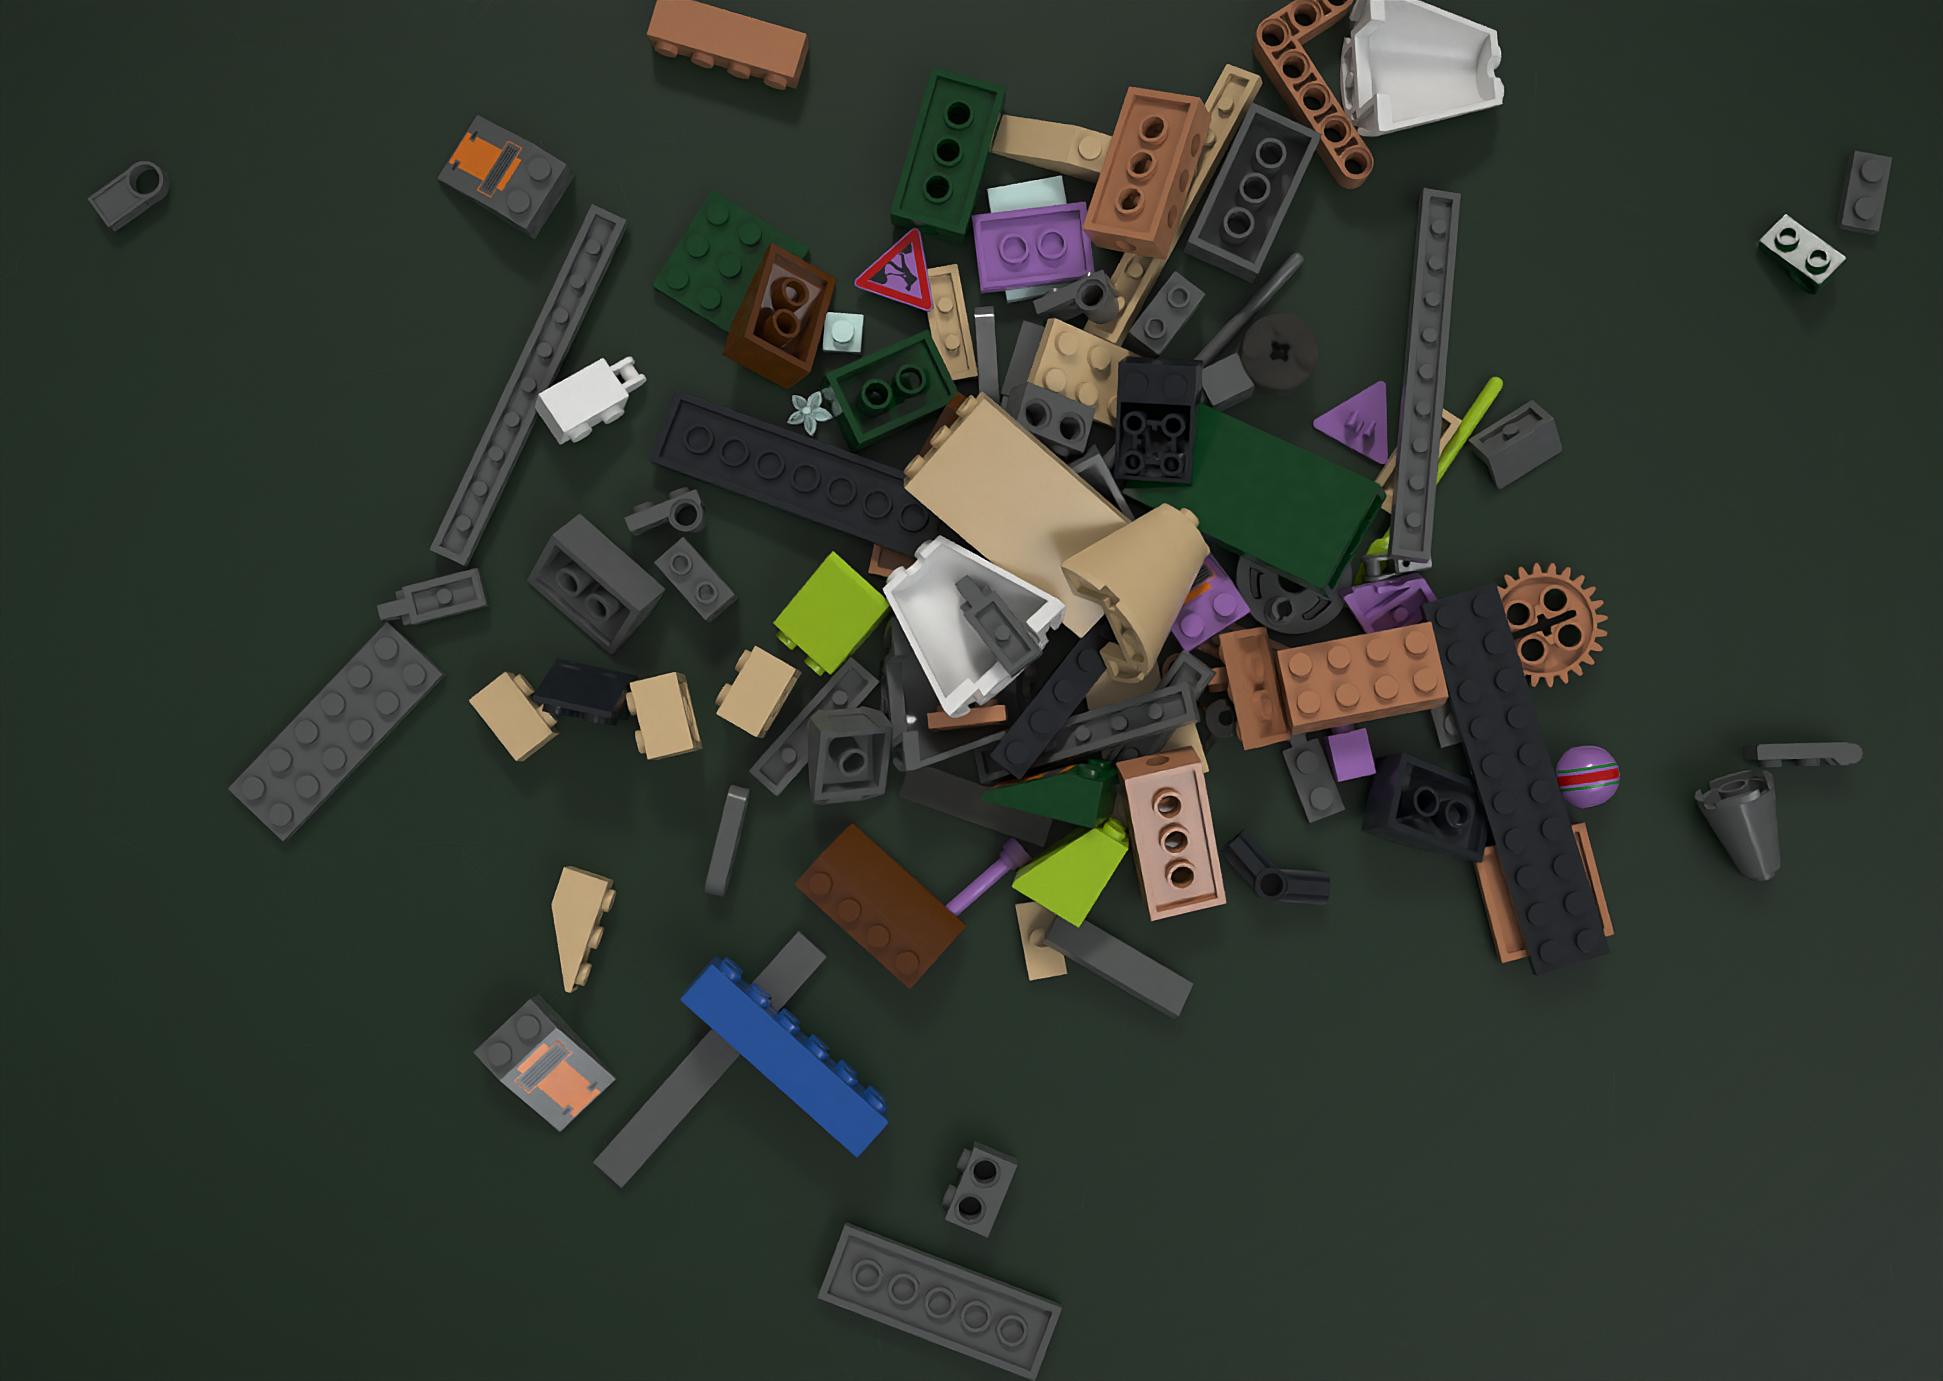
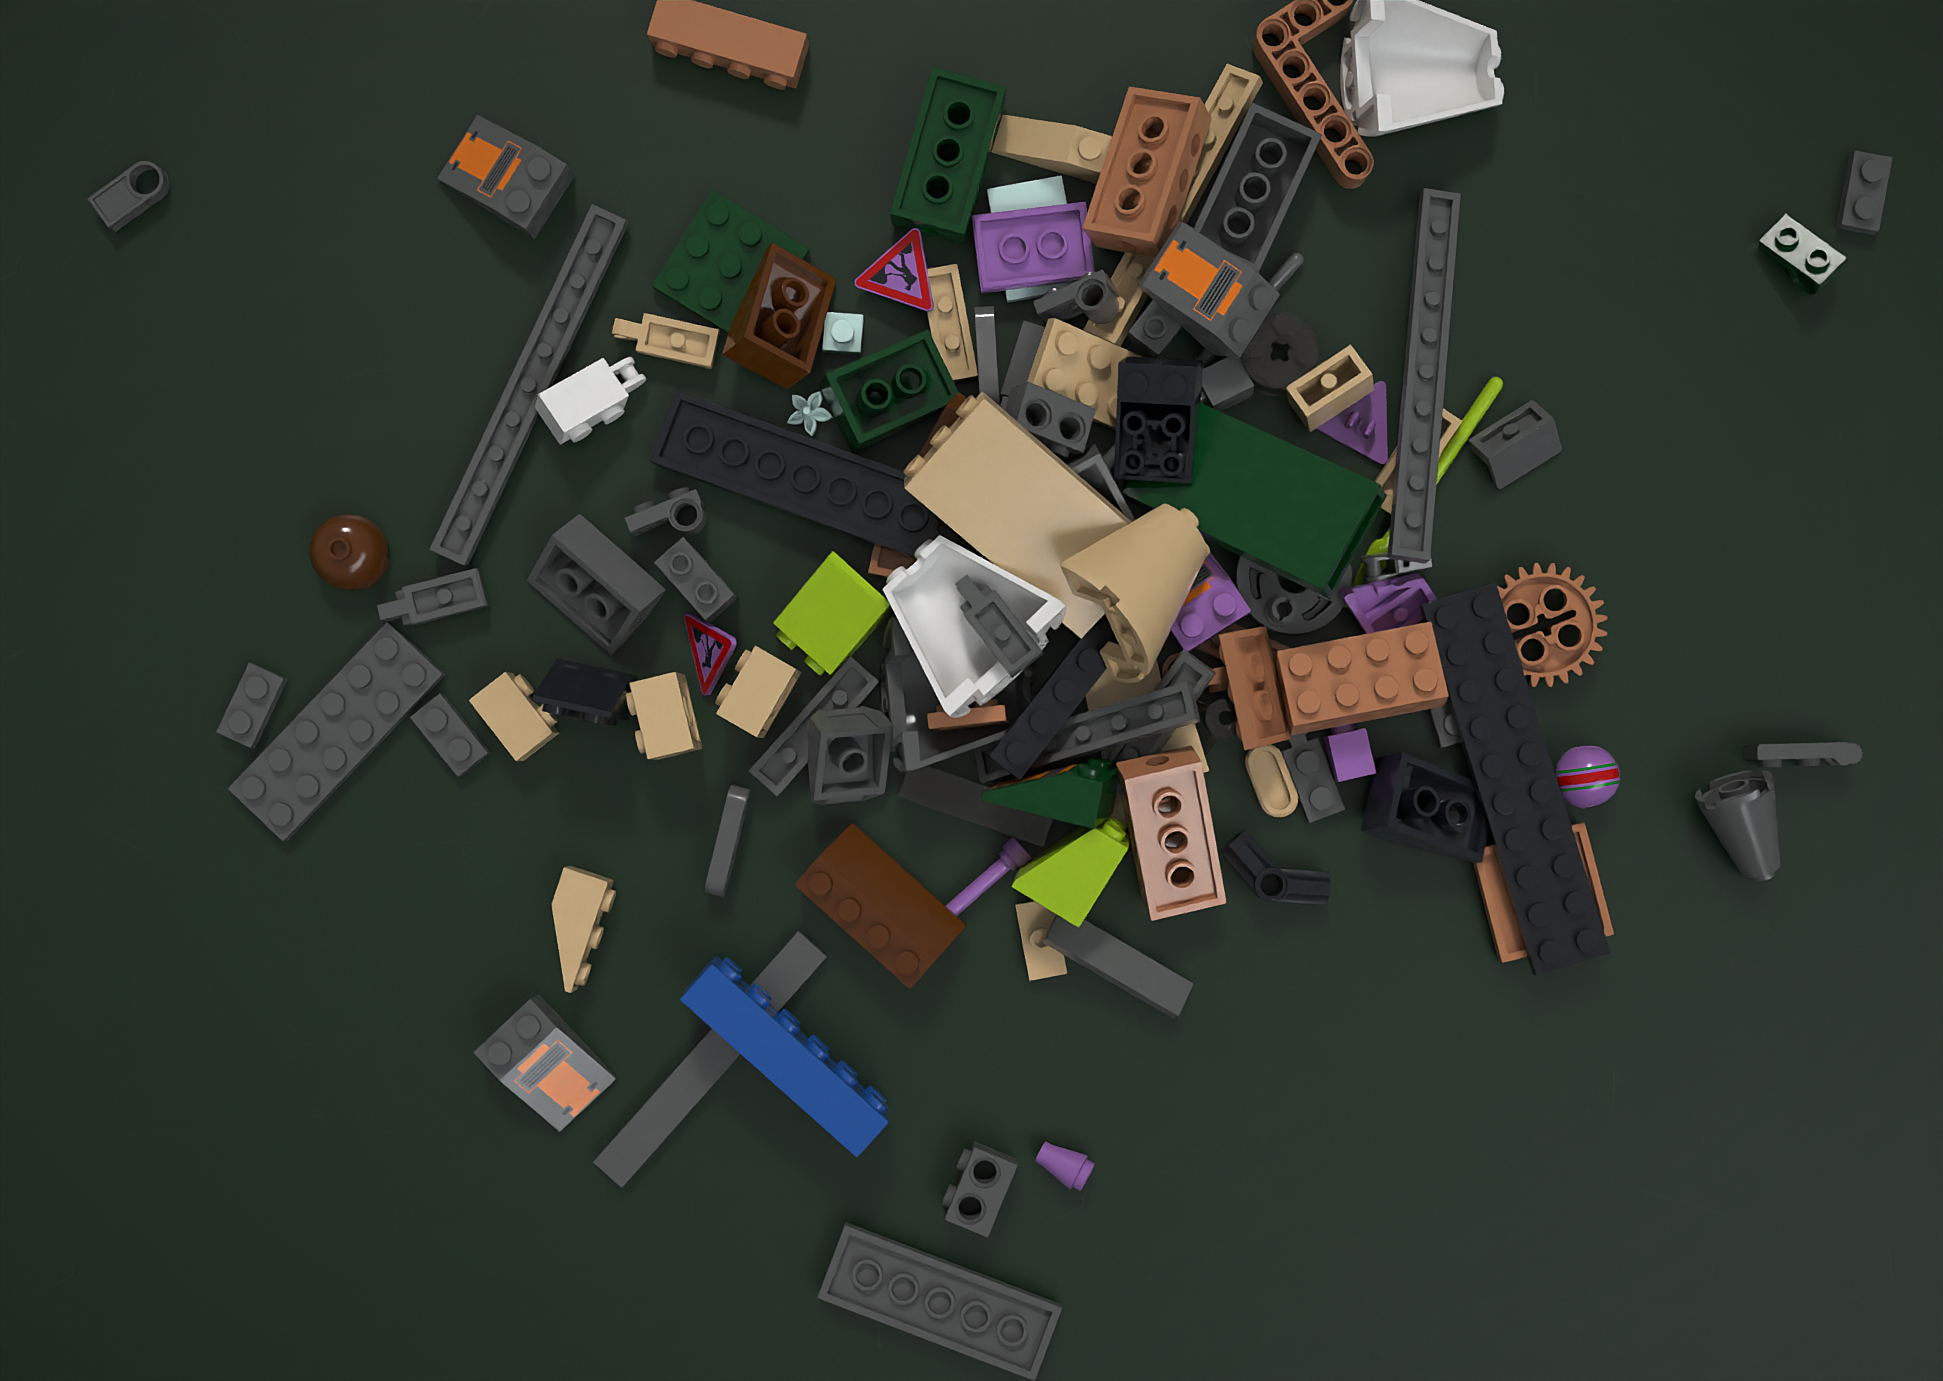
(252, 705): none -> dark grey plate
(349, 552): none -> reddish brown cylinder
(450, 735): none -> dark grey plate
(670, 339): none -> tan plate
(710, 650): none -> piece
(1066, 1165): none -> medium lavender cone
(1208, 291): none -> dark grey slope
(1271, 780): none -> tan tile
(1330, 388): none -> tan brick

